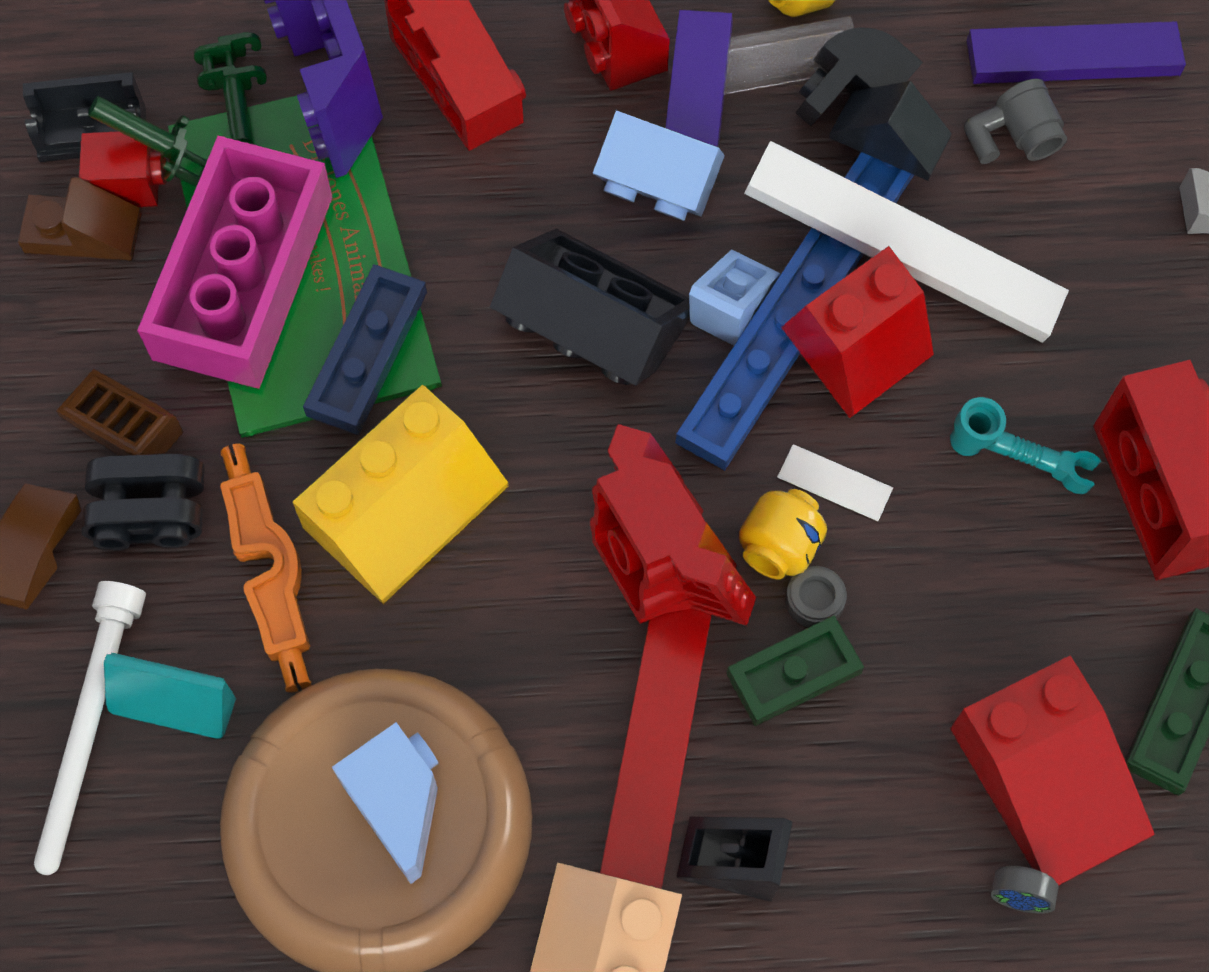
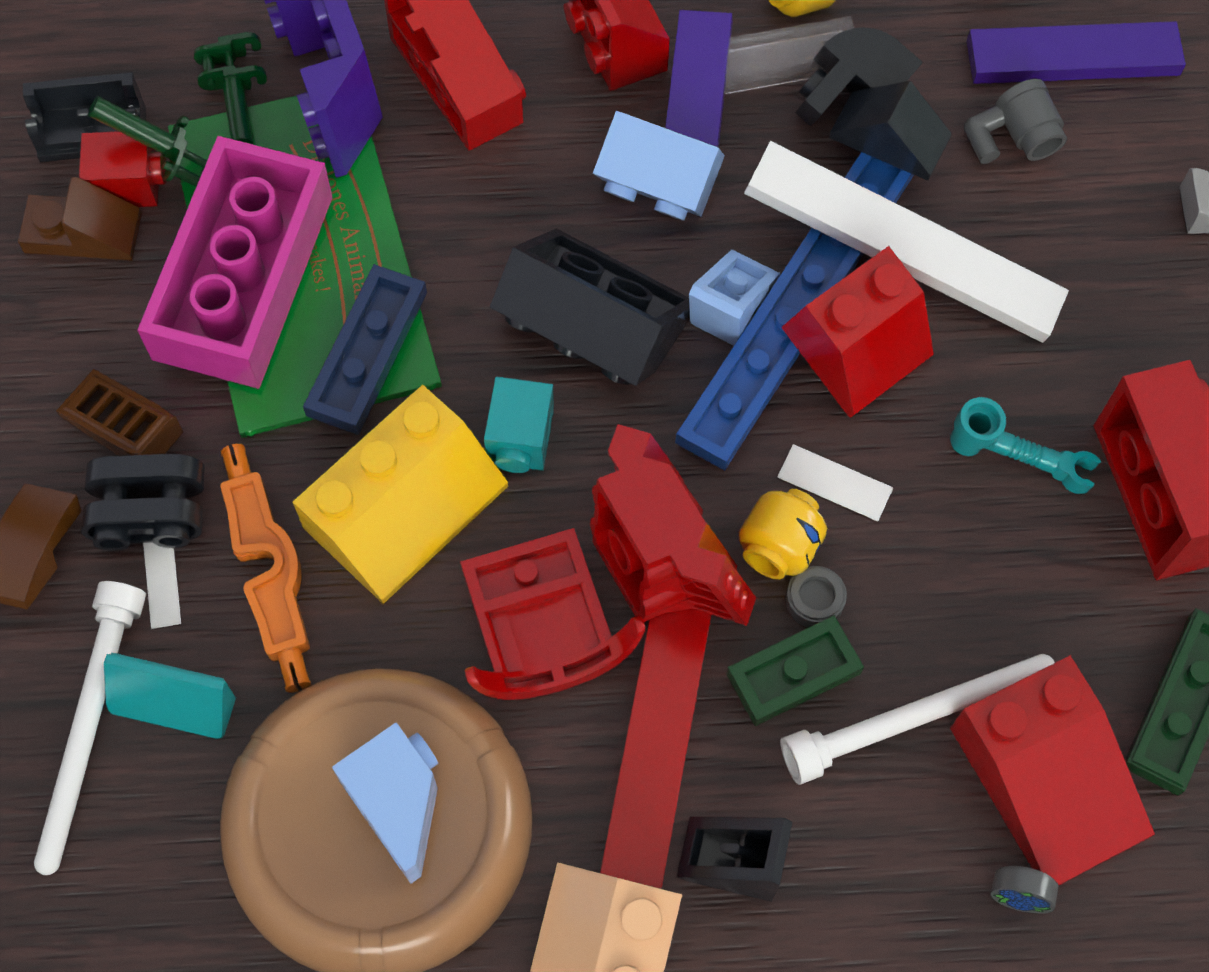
(161, 586): none -> white sticker
(519, 424): none -> teal brick
(541, 619): none -> red piece
(810, 754): none -> white piece

